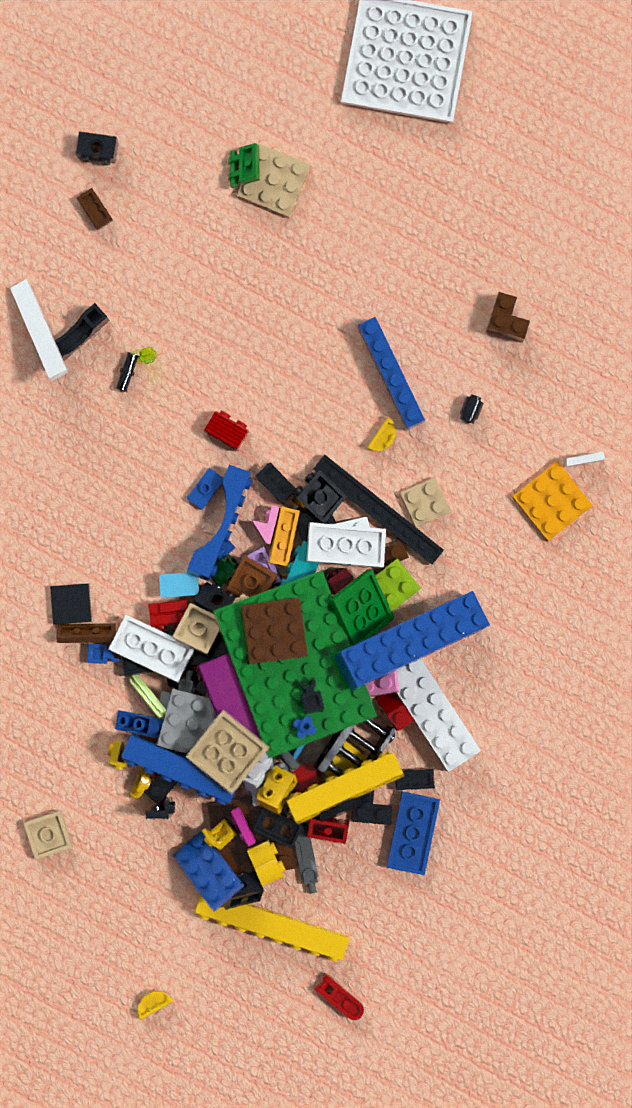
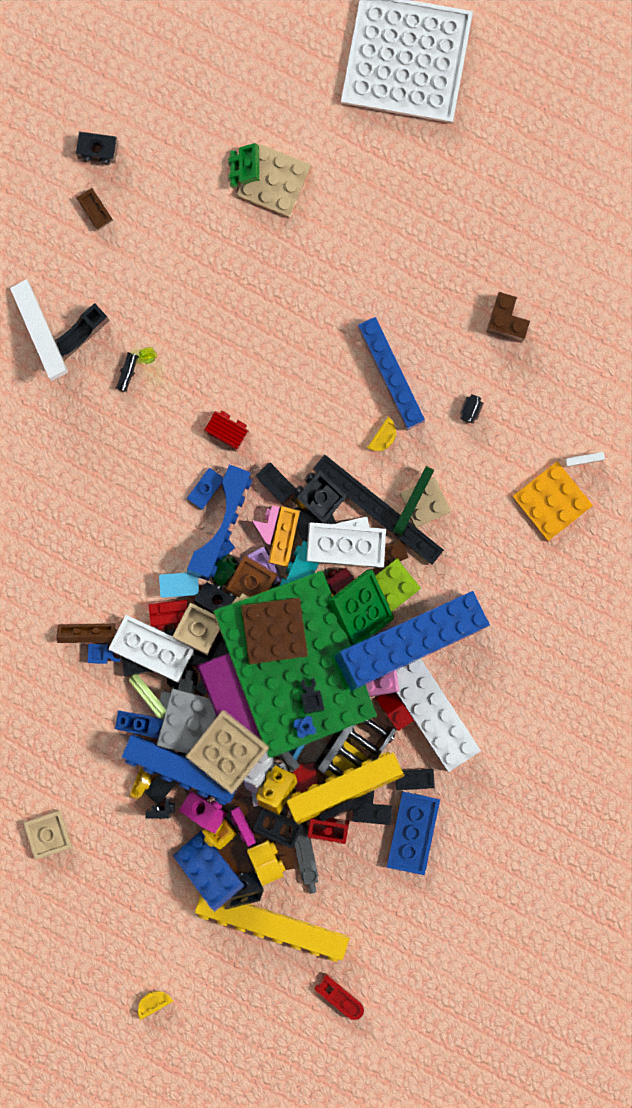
(71, 604): black tile -> none
(115, 751): yellow bracket -> none
(212, 815): none -> dark pink brick
(413, 500): none -> dark green beam

